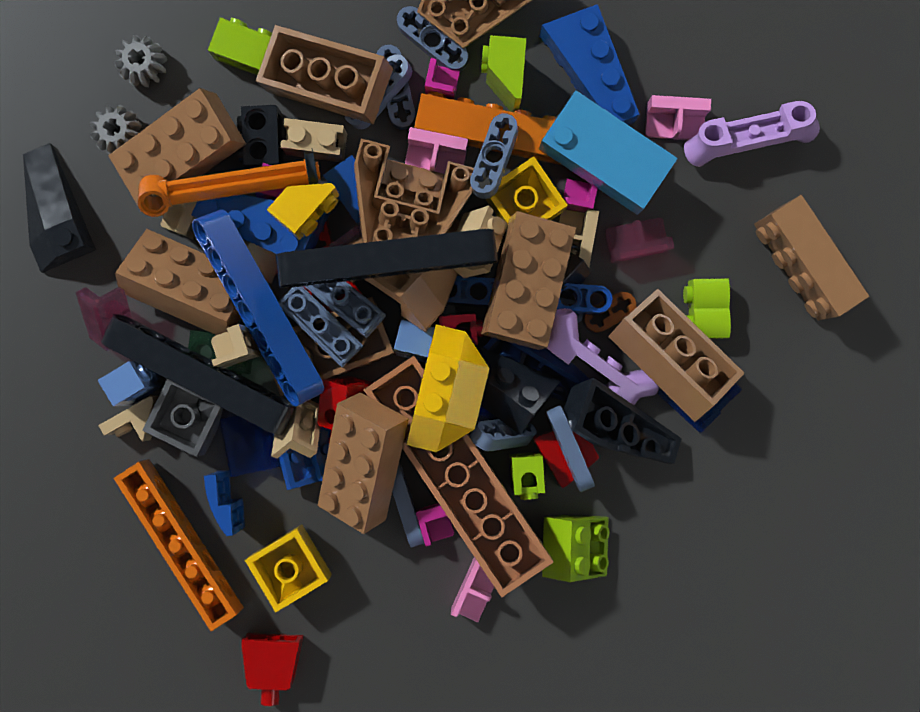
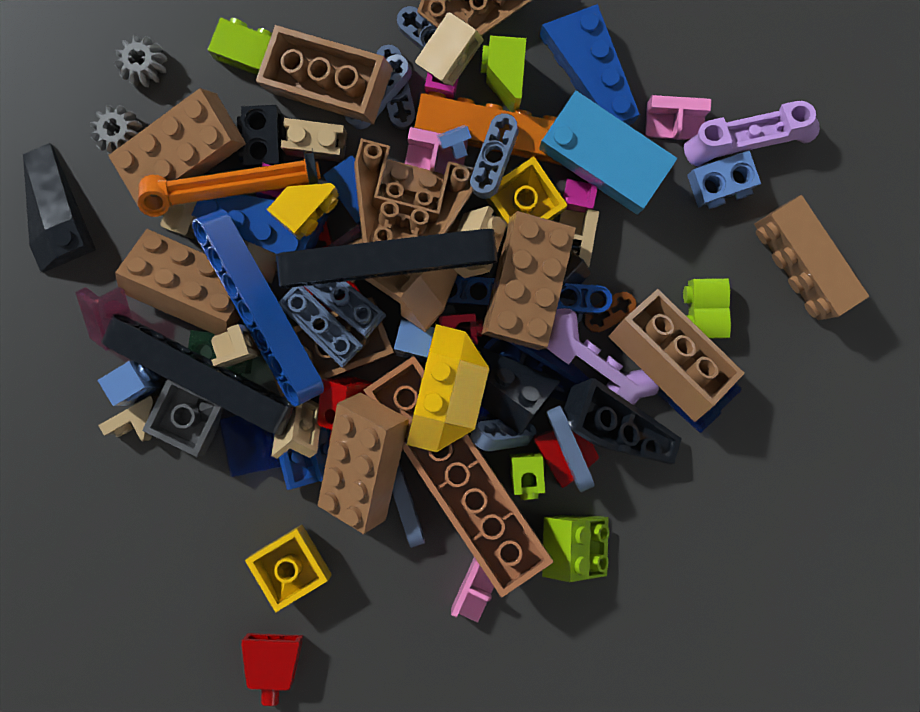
(179, 544): orange brick -> none
(227, 511): blue slope -> none
(434, 523): dark pink panel -> none
(449, 49): none -> tan panel
(454, 139): none -> medium blue tile
(638, 240): clear pink panel -> none
(722, 175): none -> medium blue brick

